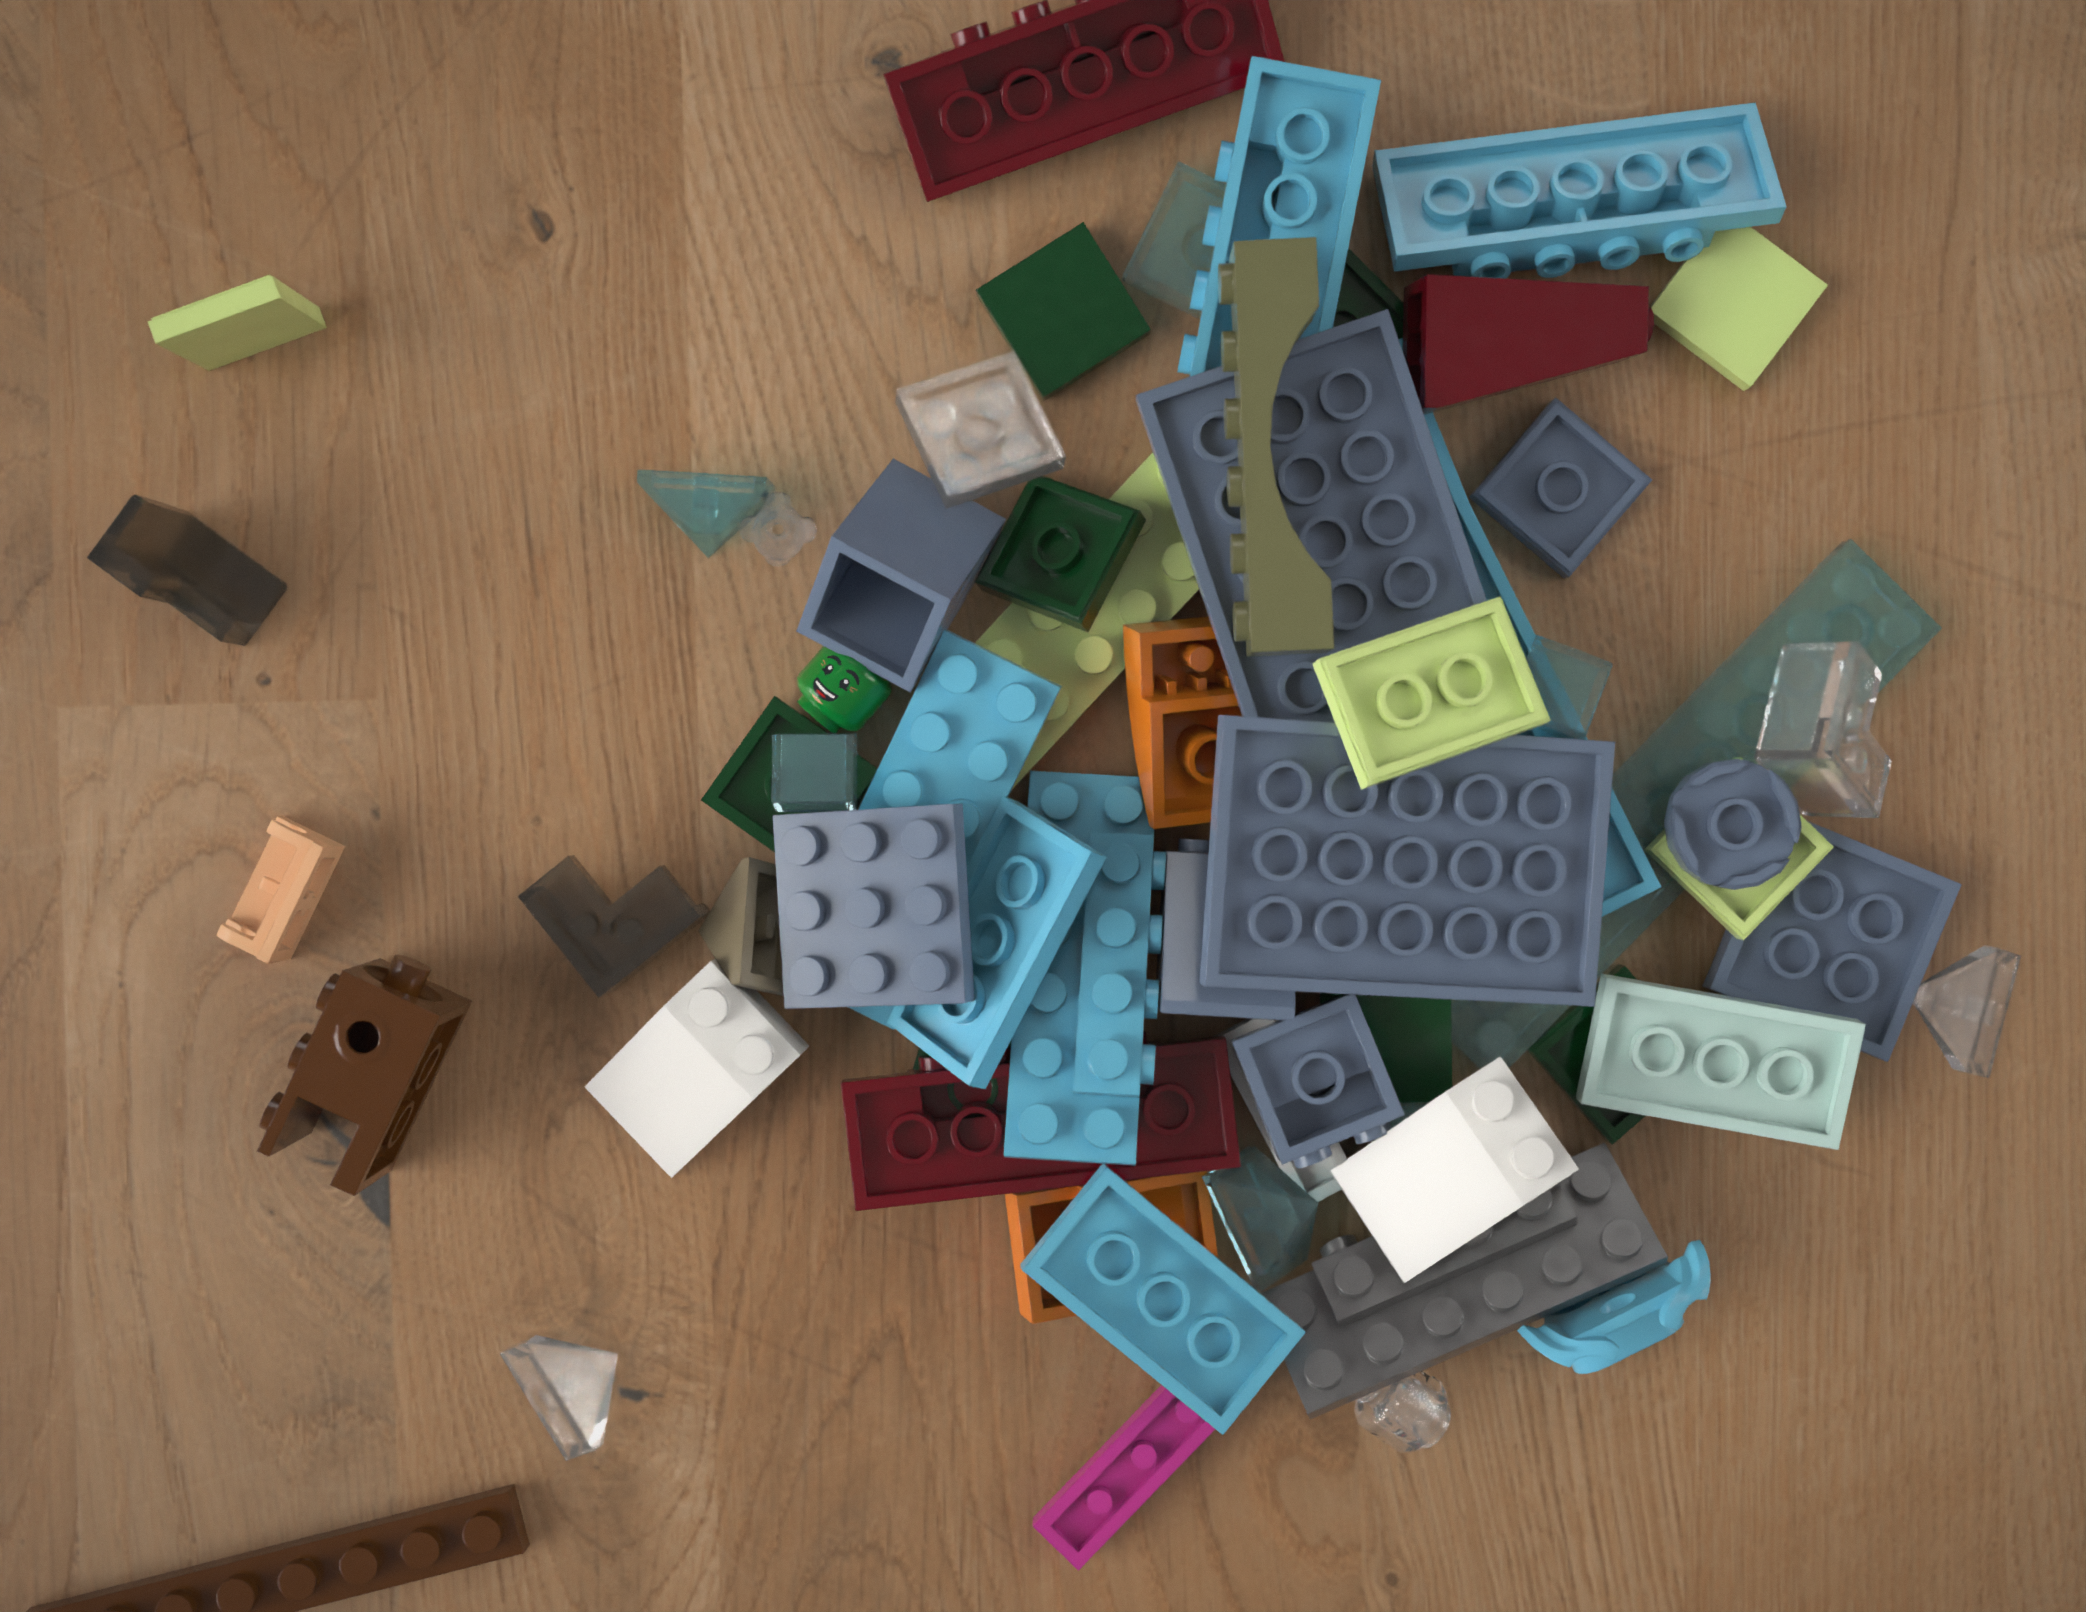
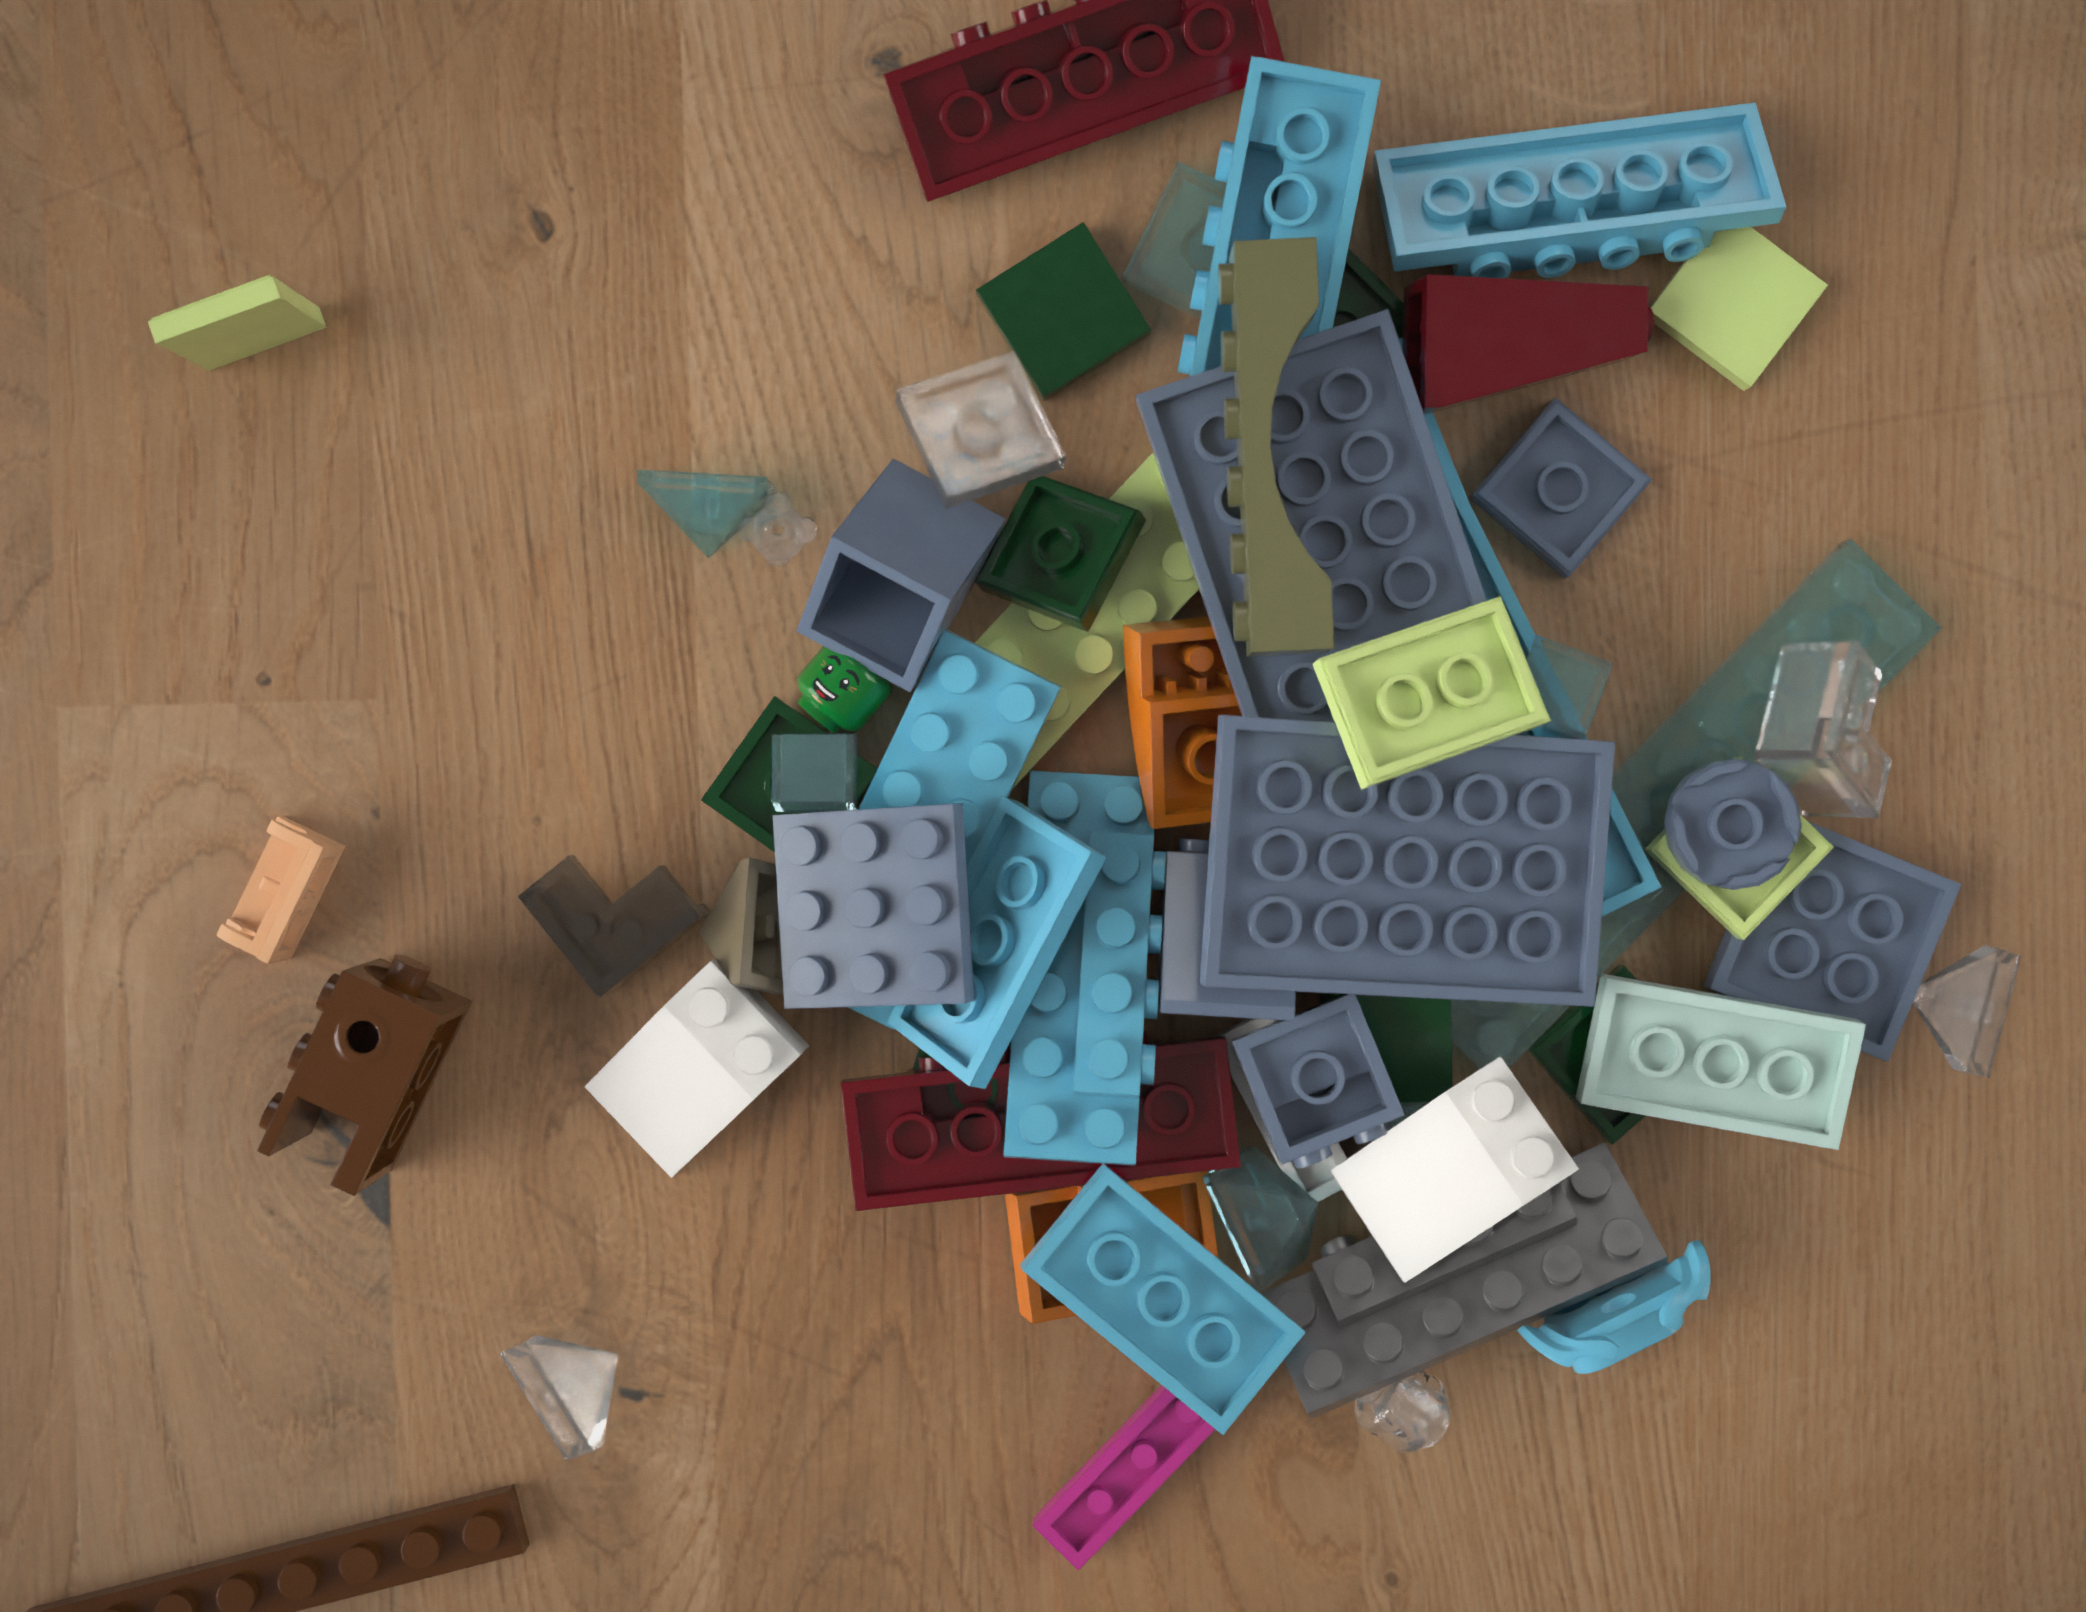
(186, 563): clear smoke panel -> none

